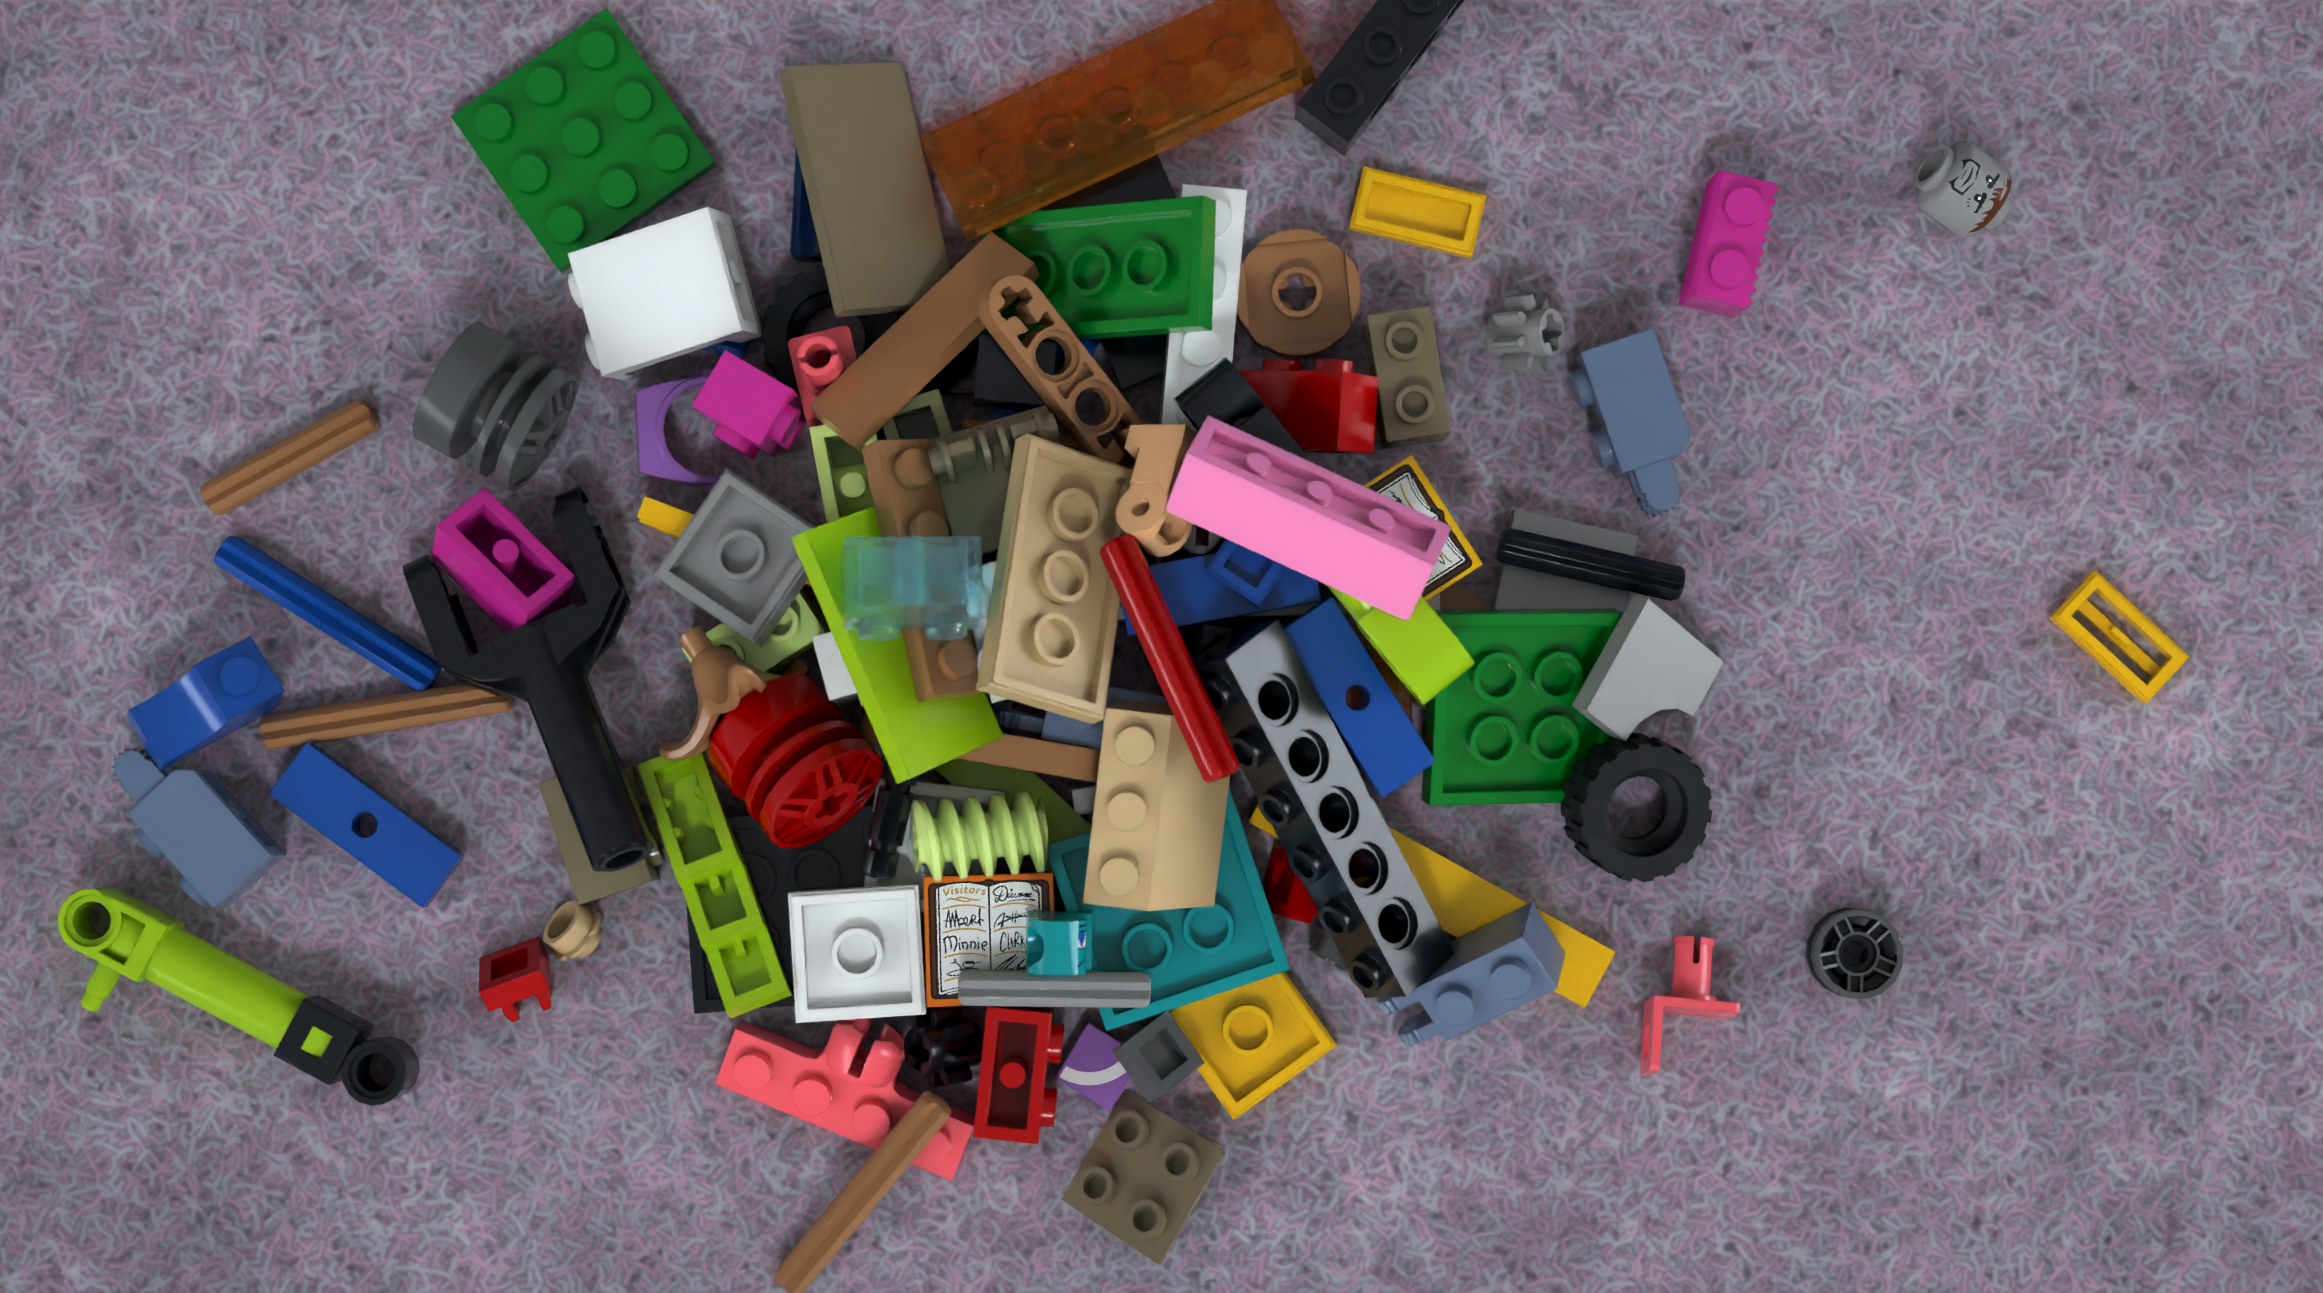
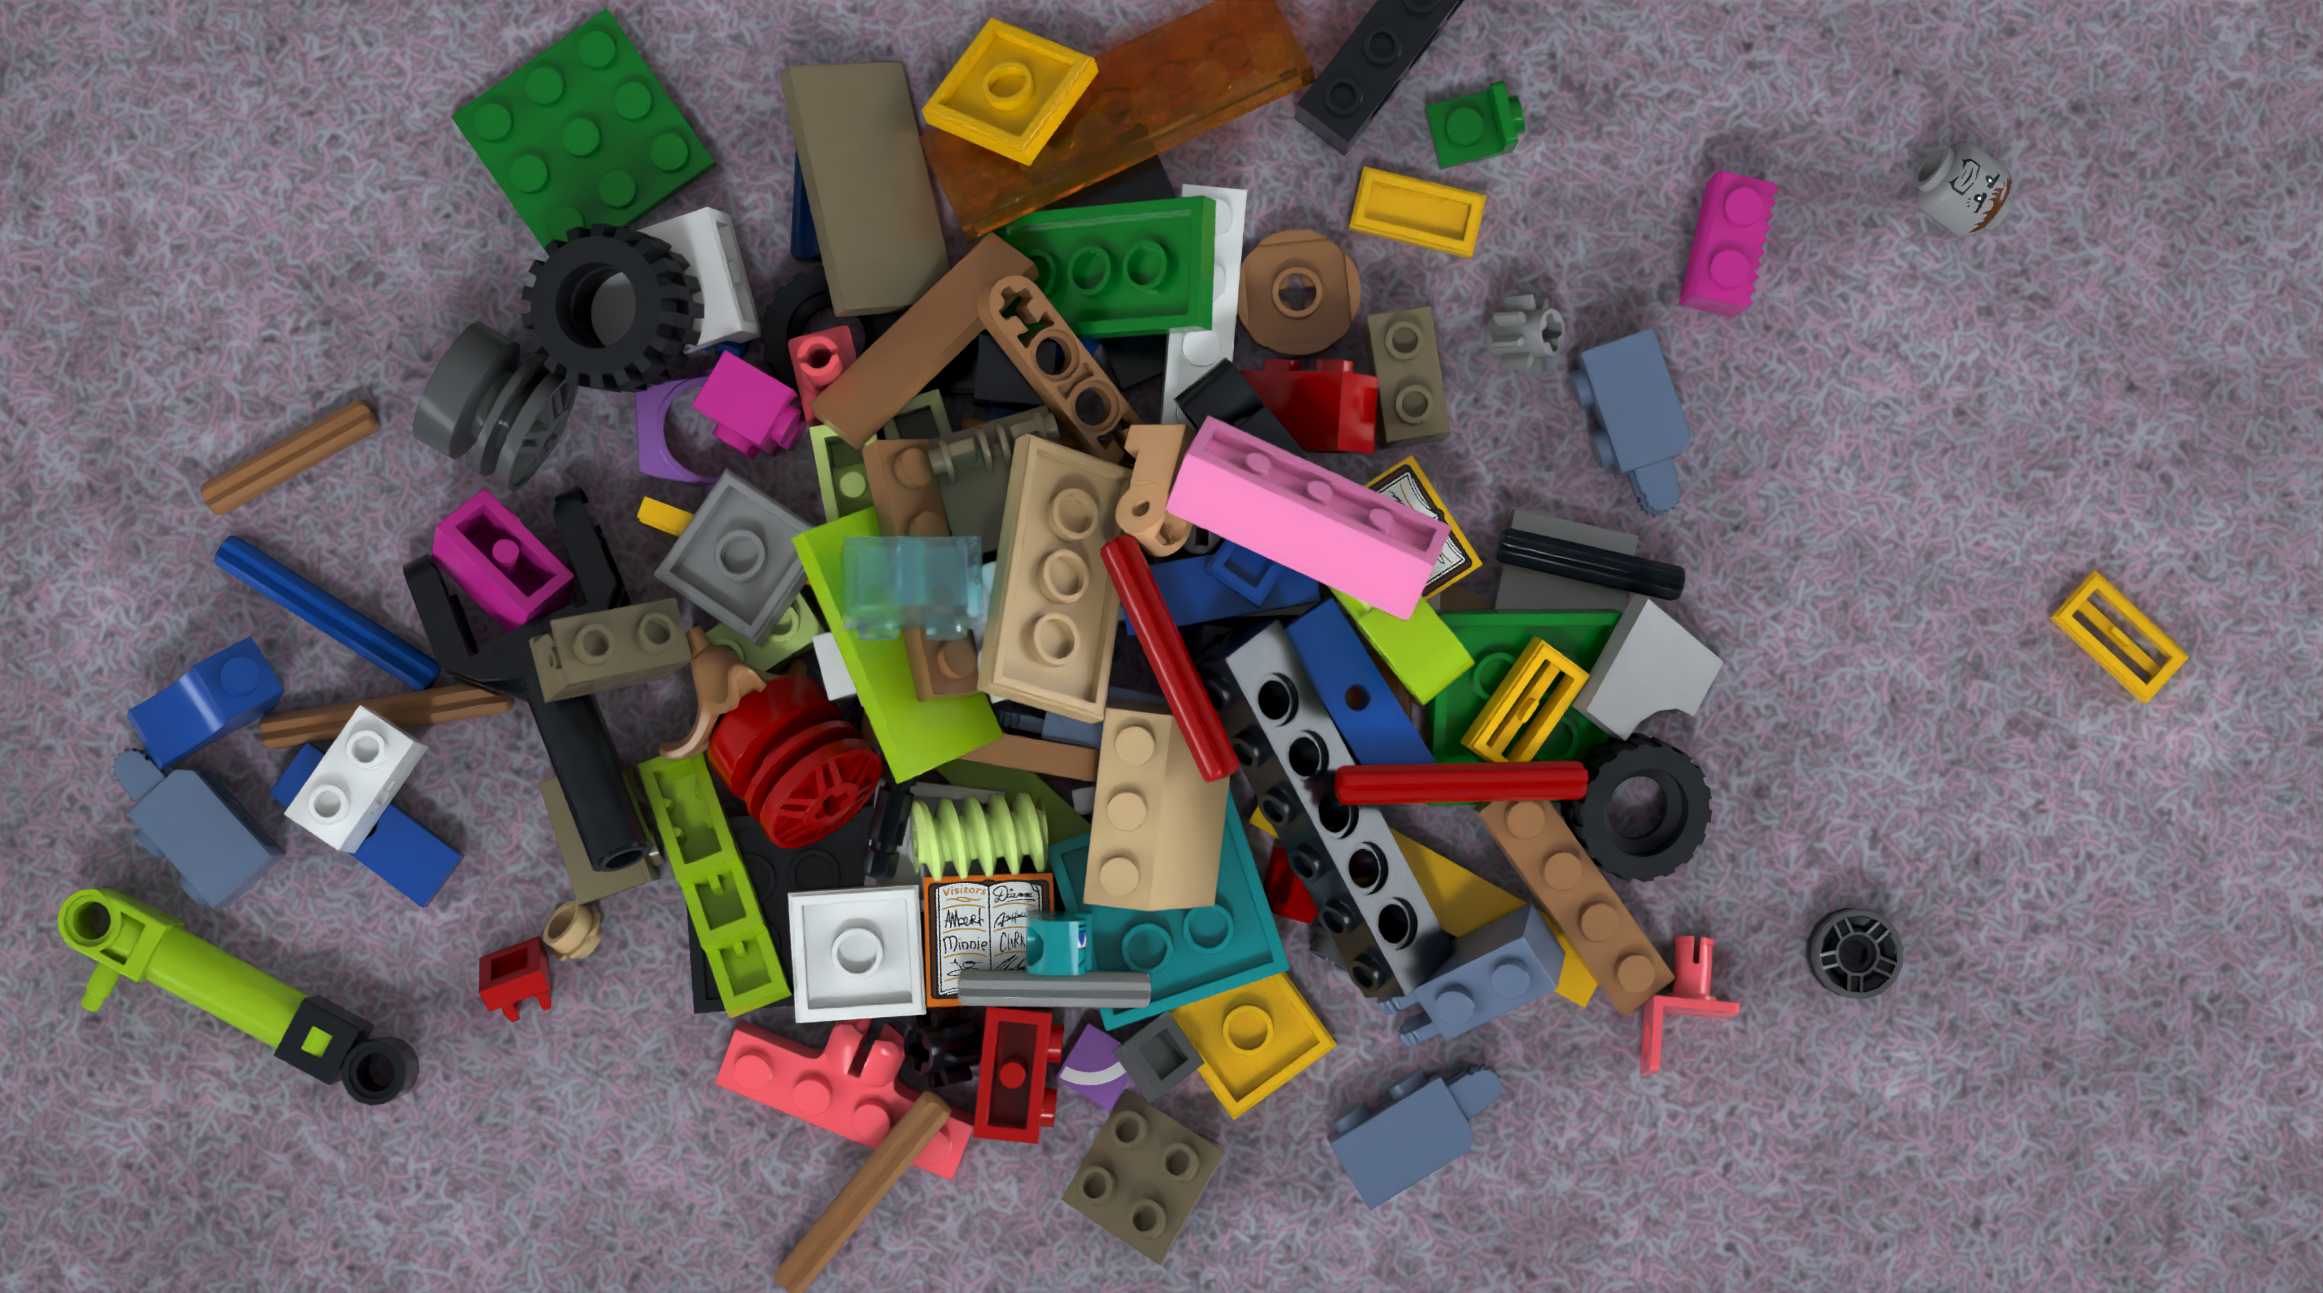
(356, 780): none -> white brick
(565, 297): none -> black tyre
(610, 649): none -> dark tan hinge
(1010, 91): none -> yellow tile
(1412, 1131): none -> sand blue hinge
(1460, 782): none -> red axle
(1475, 126): none -> green bracket
(1508, 693): none -> yellow tile
(1577, 900): none -> medium nougat plate

